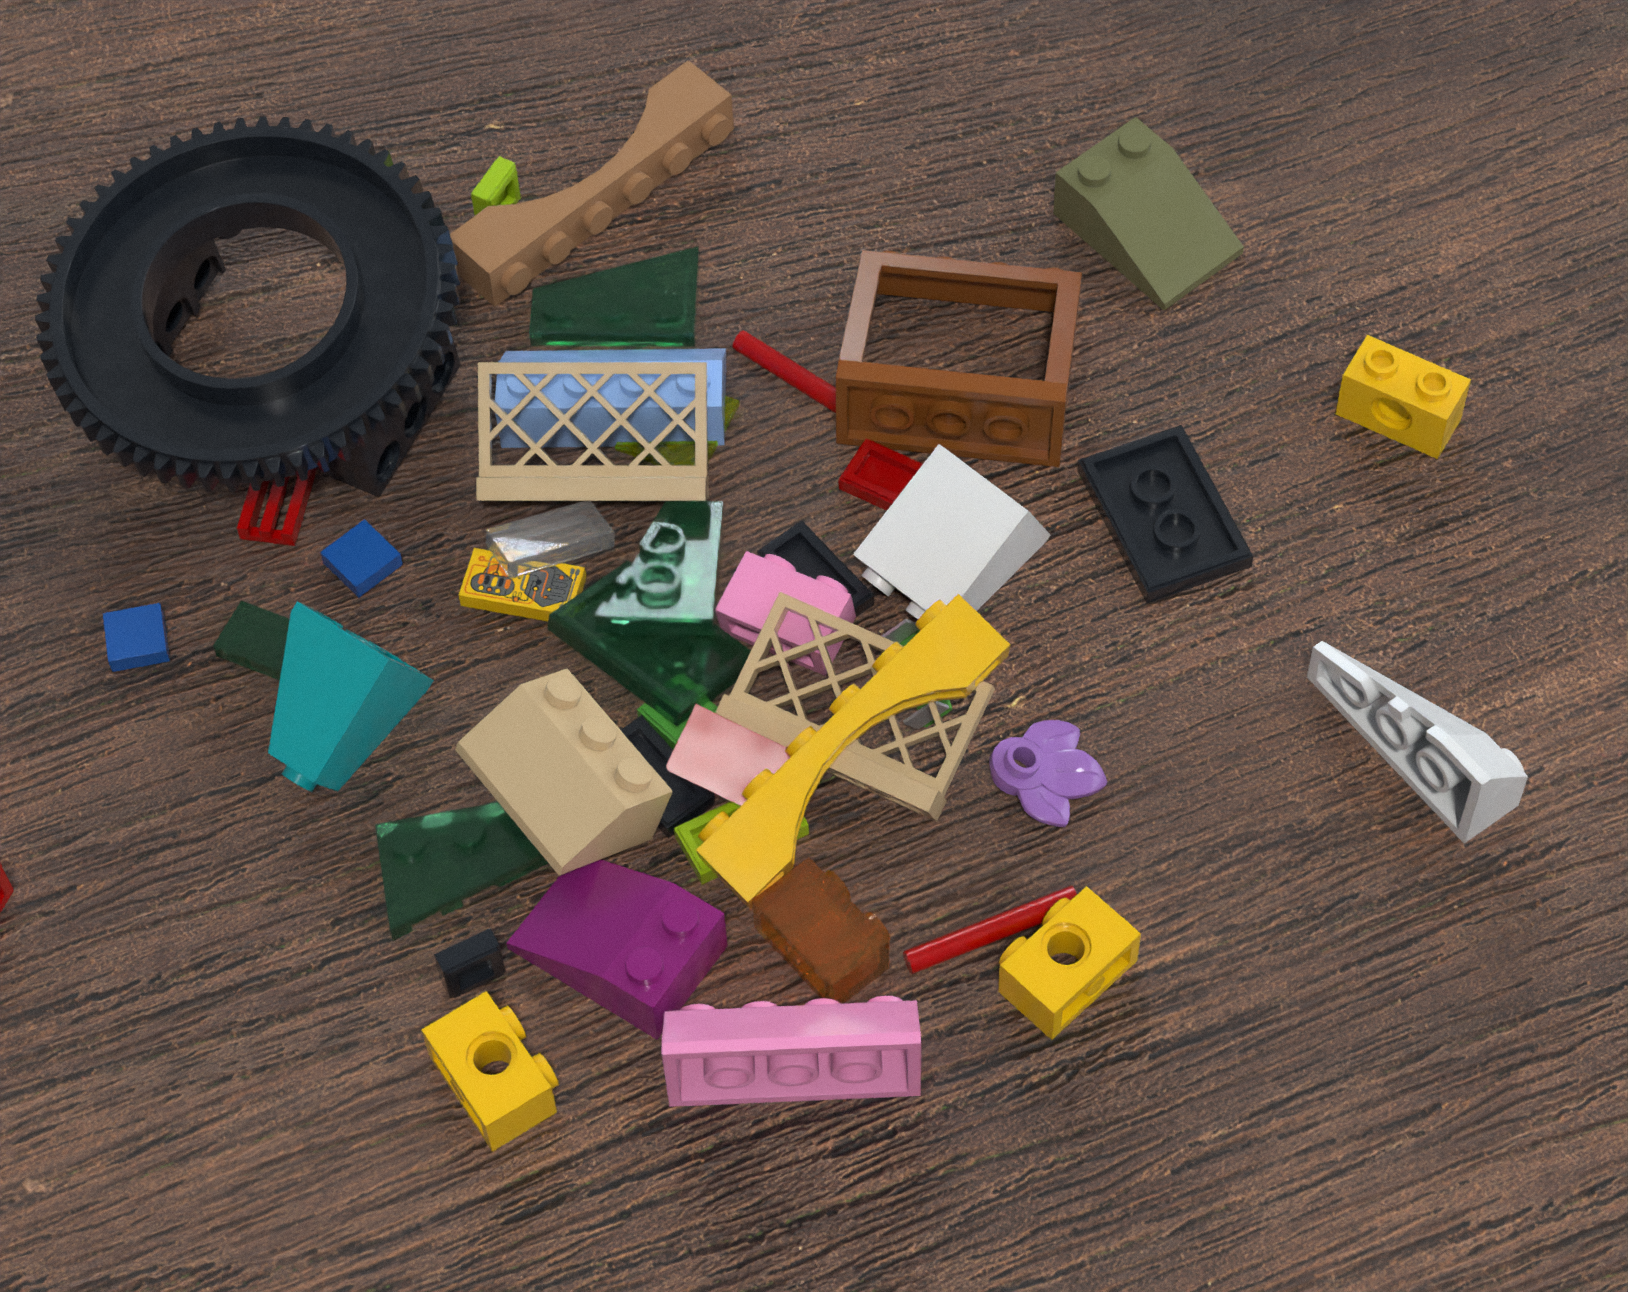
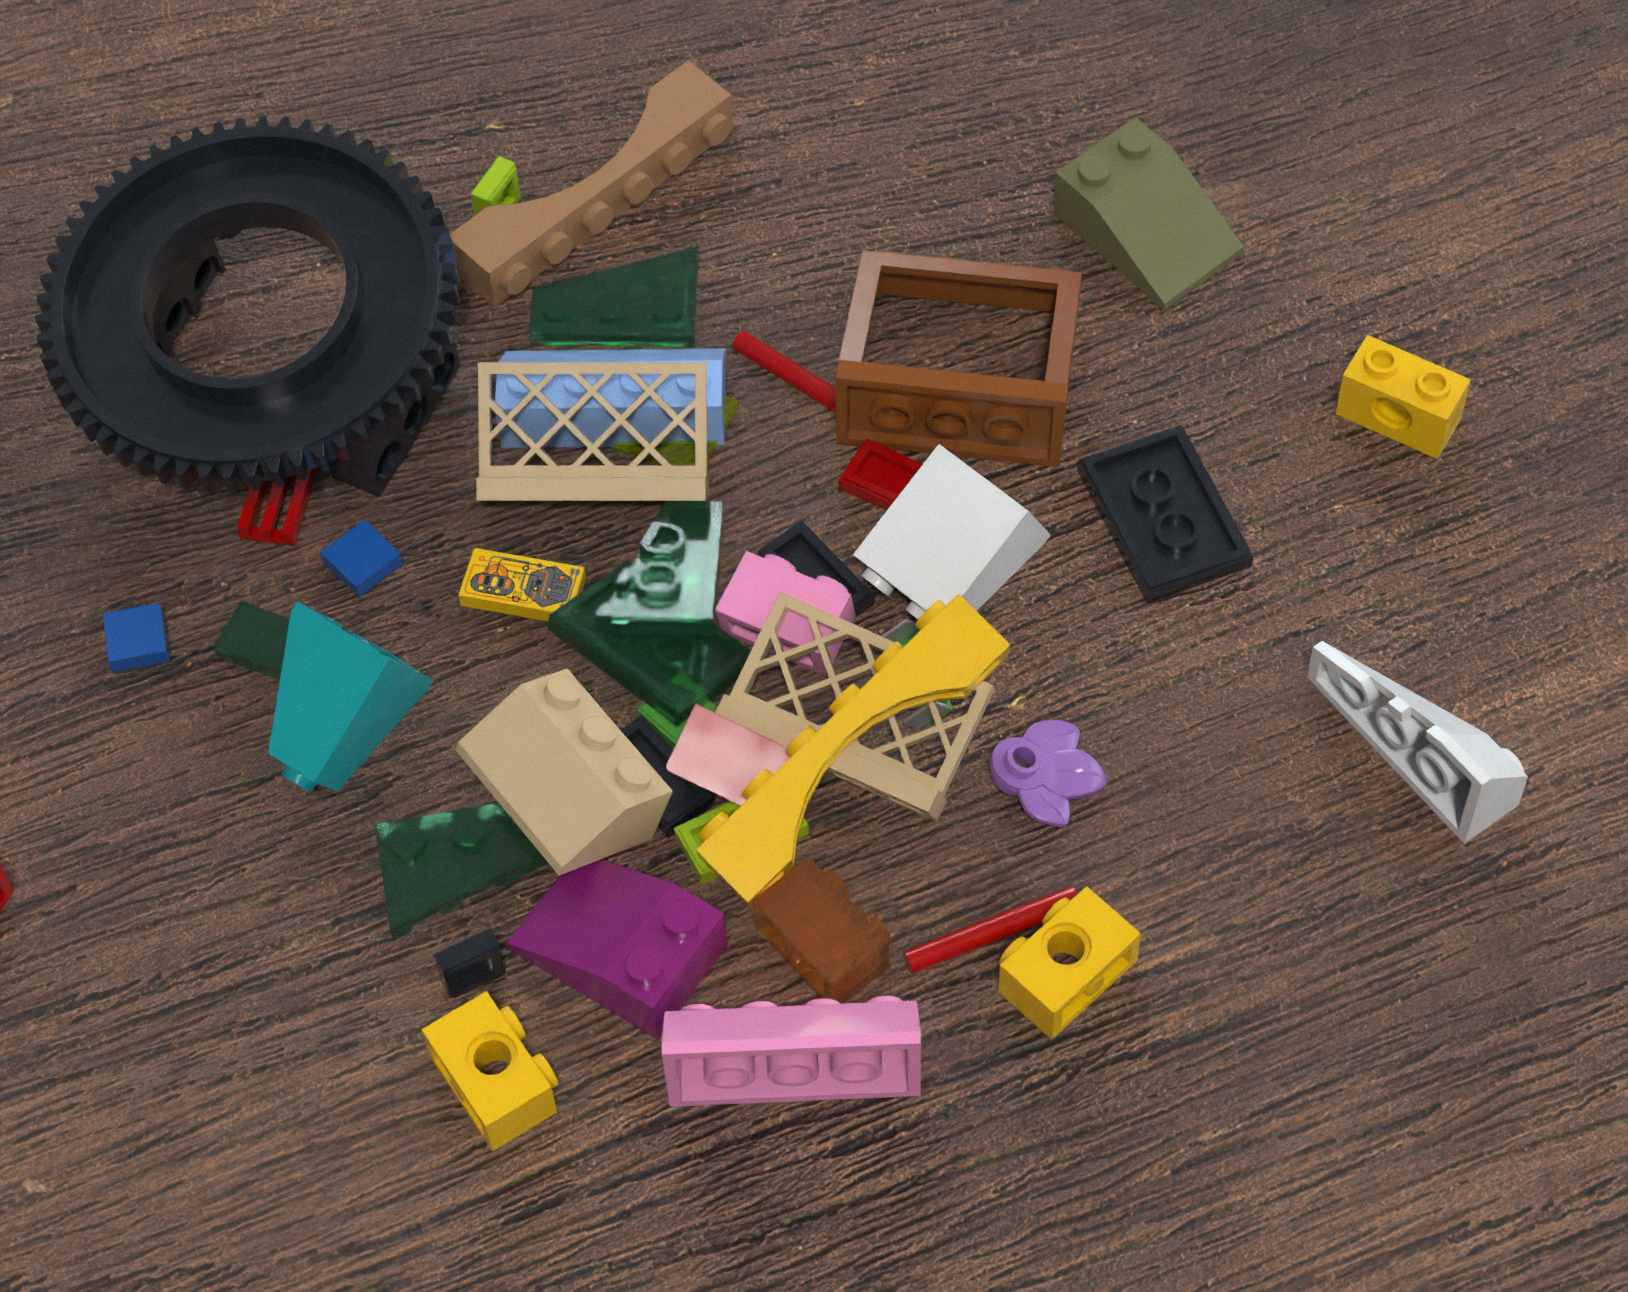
(550, 538): clear tile -> none

